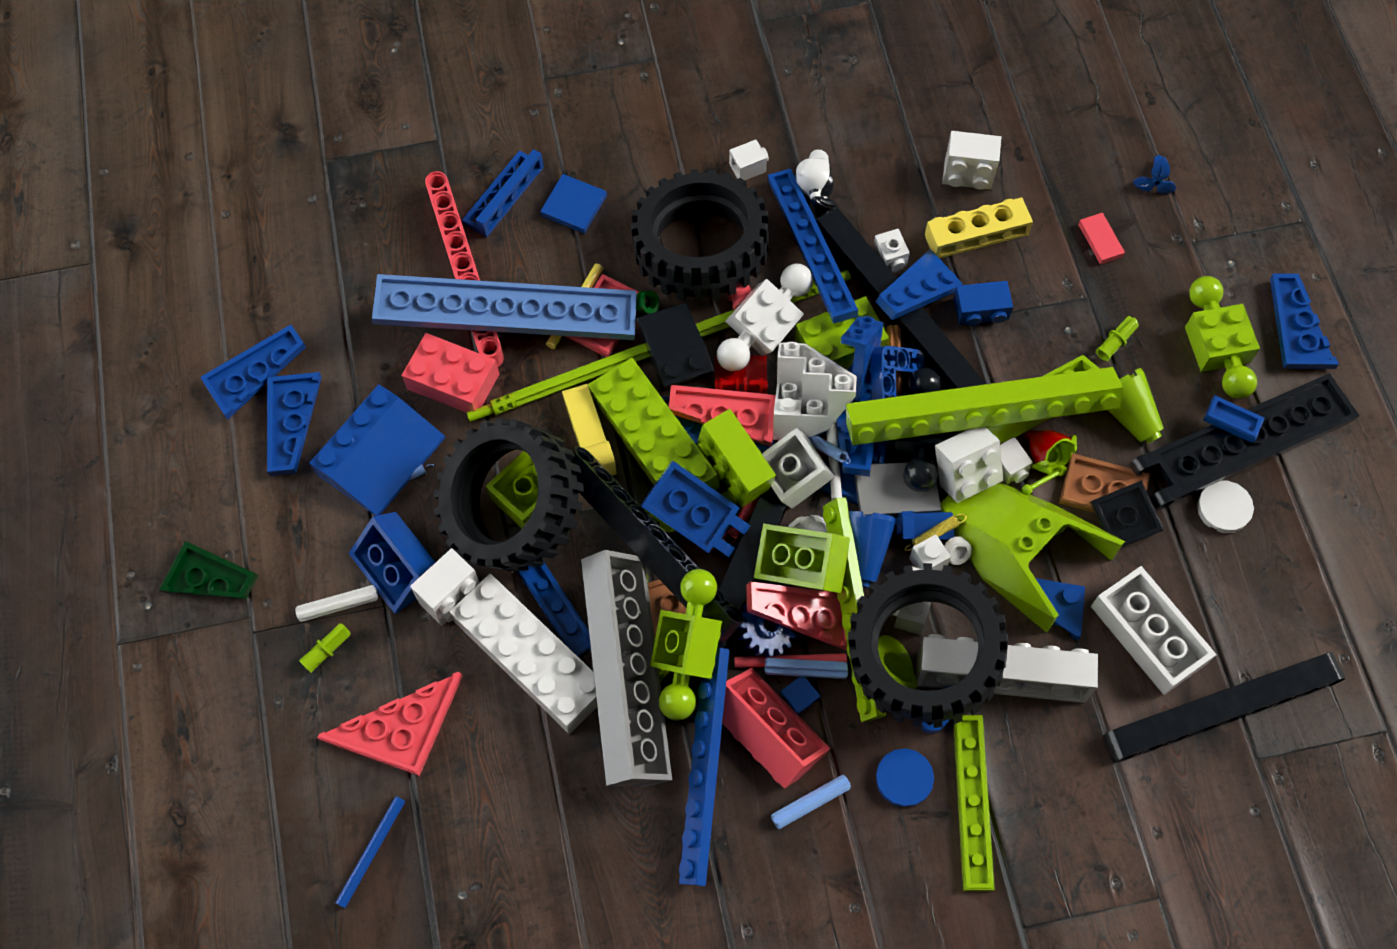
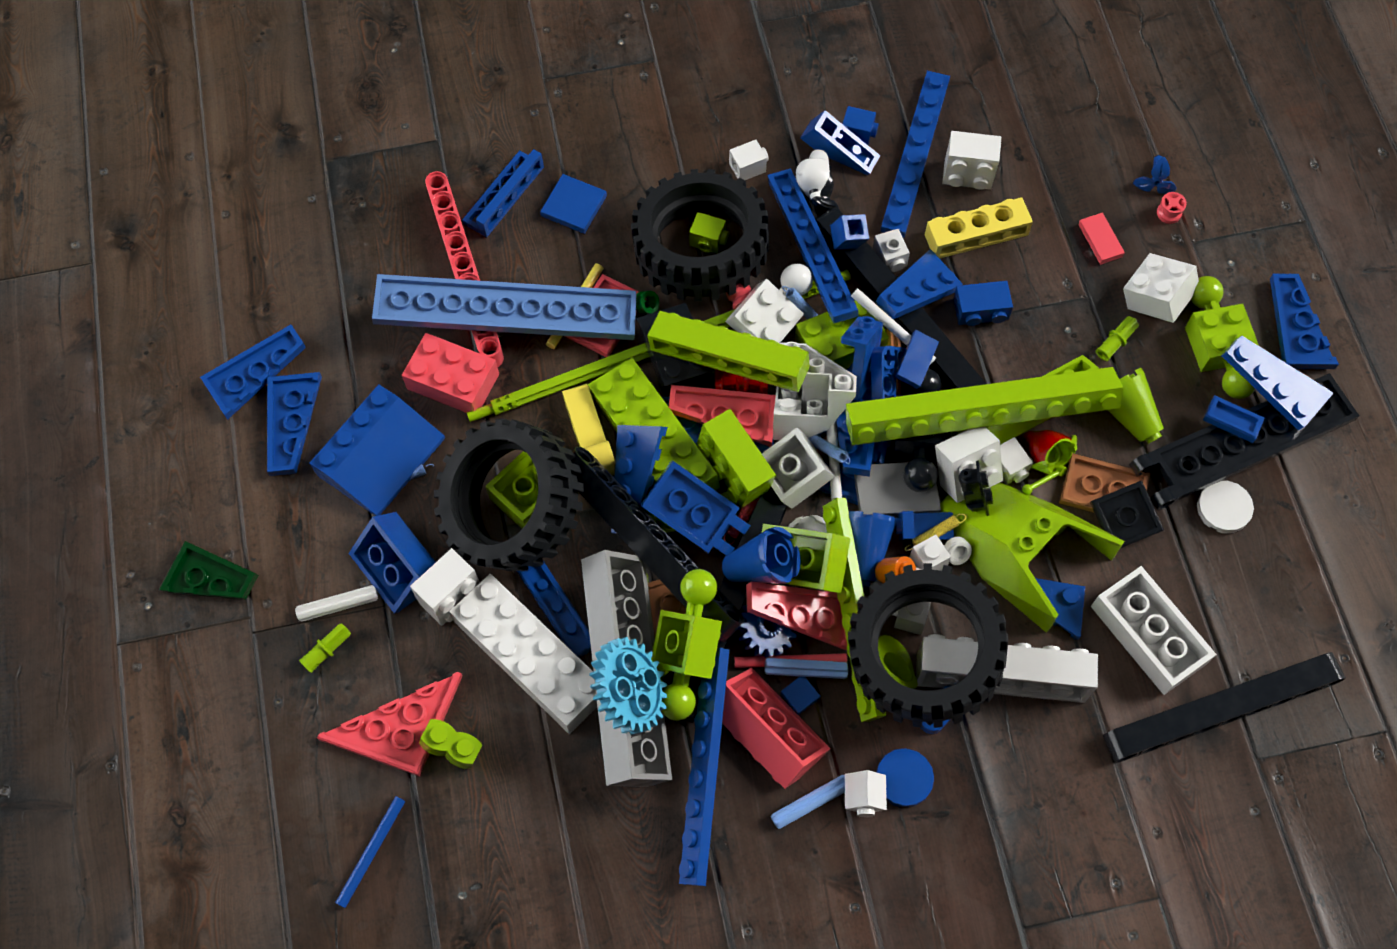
(457, 747): none -> lime brick
(628, 685): none -> medium azure gear
(635, 458): none -> blue wing
(708, 233): none -> lime brick
(729, 351): none -> lime brick
(764, 559): none -> blue cone
(800, 303): none -> light blue piece
(839, 143): none -> blue slope
(849, 232): none -> blue brick
(861, 123): none -> blue brick
(865, 792): none -> white brick
(881, 316): none -> white bar
(892, 564): none -> orange brick
(915, 153): none -> blue plate
(916, 359): none -> blue tile
(973, 804): lime tile -> none
(974, 489): none -> black hinge
(1161, 287): none -> white brick
(1169, 201): none -> coral wheel
(1280, 384): none -> wing

